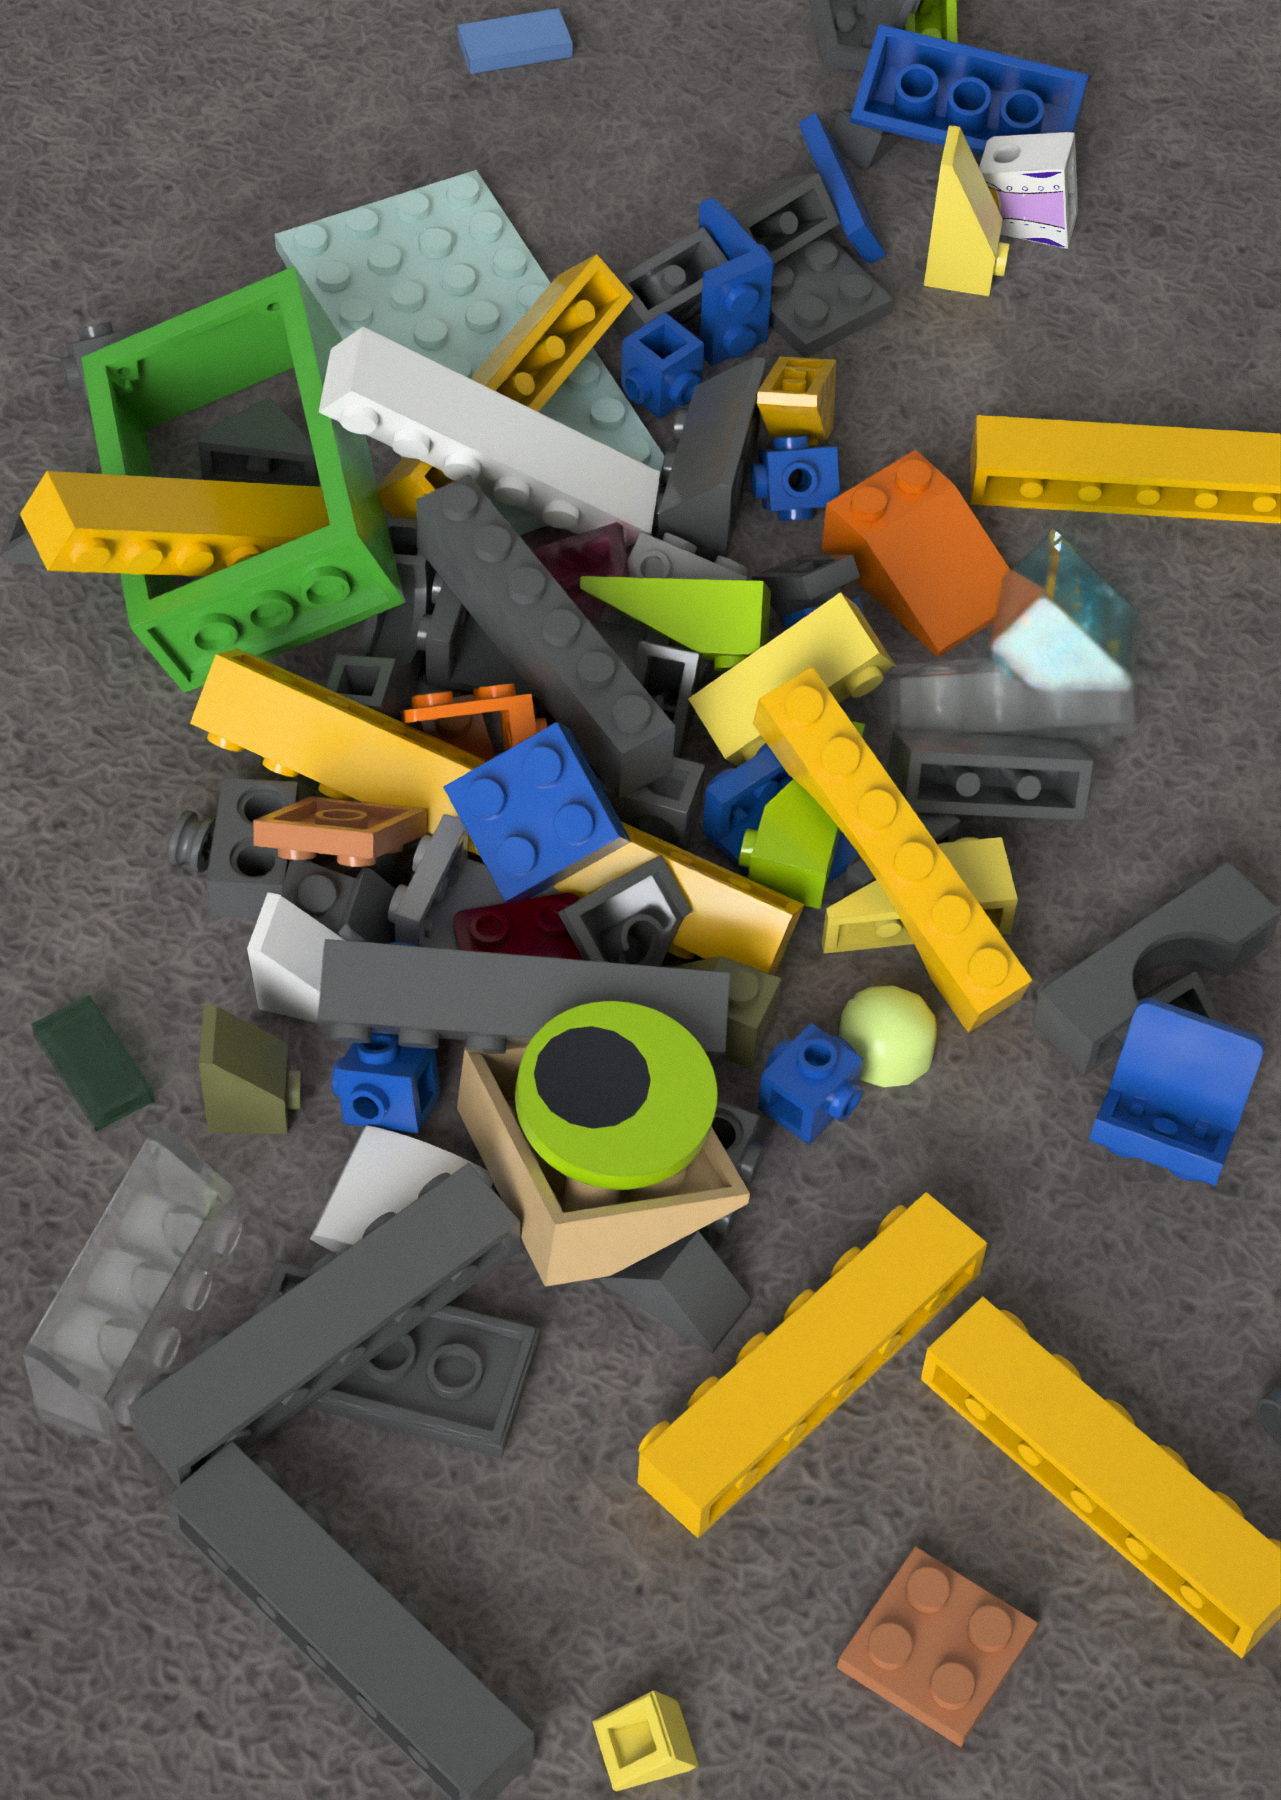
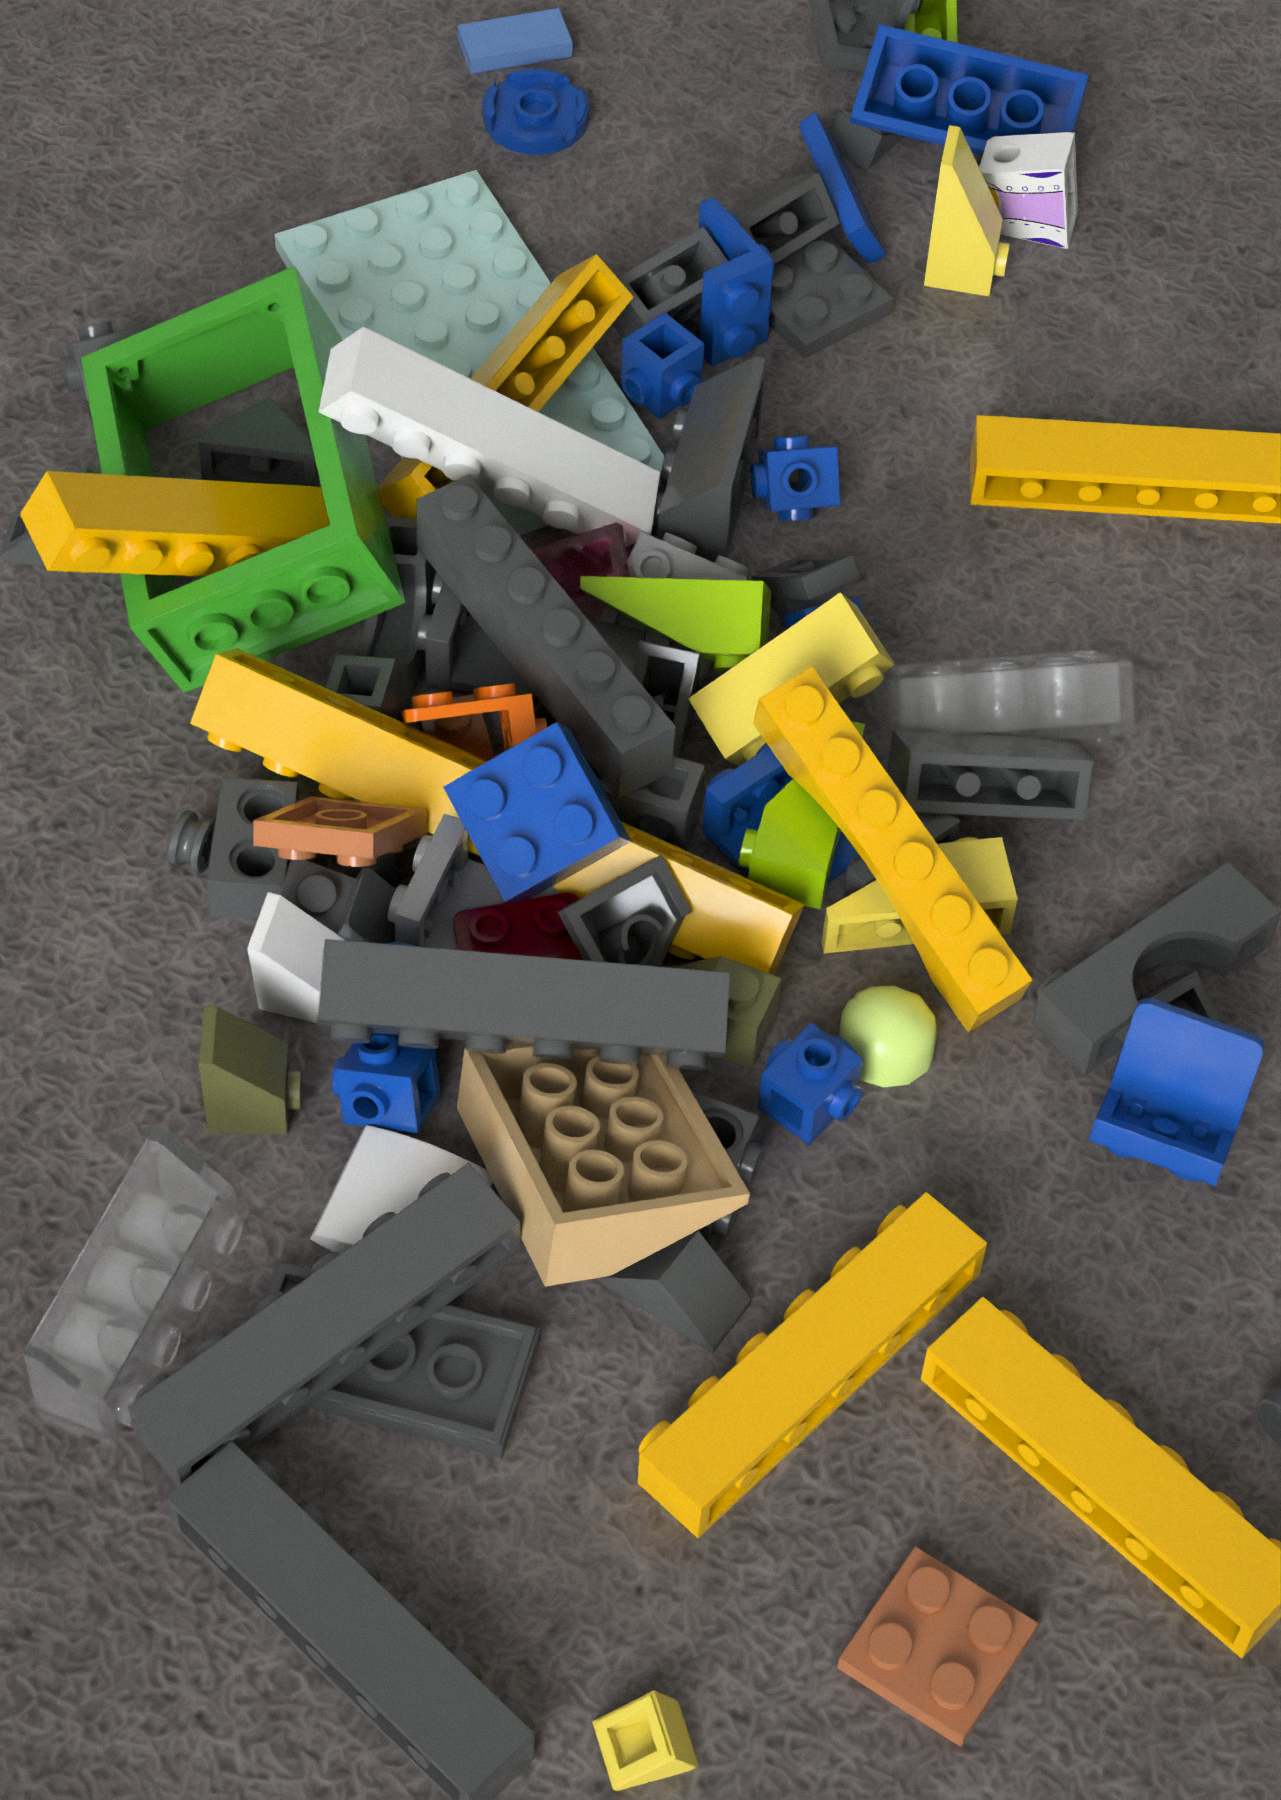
(92, 1062): clear green tile -> none
(535, 125): none -> blue tile
(616, 1095): lime piece -> none
(799, 398): yellow slope -> none
(918, 551): orange slope -> none
(1063, 623): clear light blue slope -> none

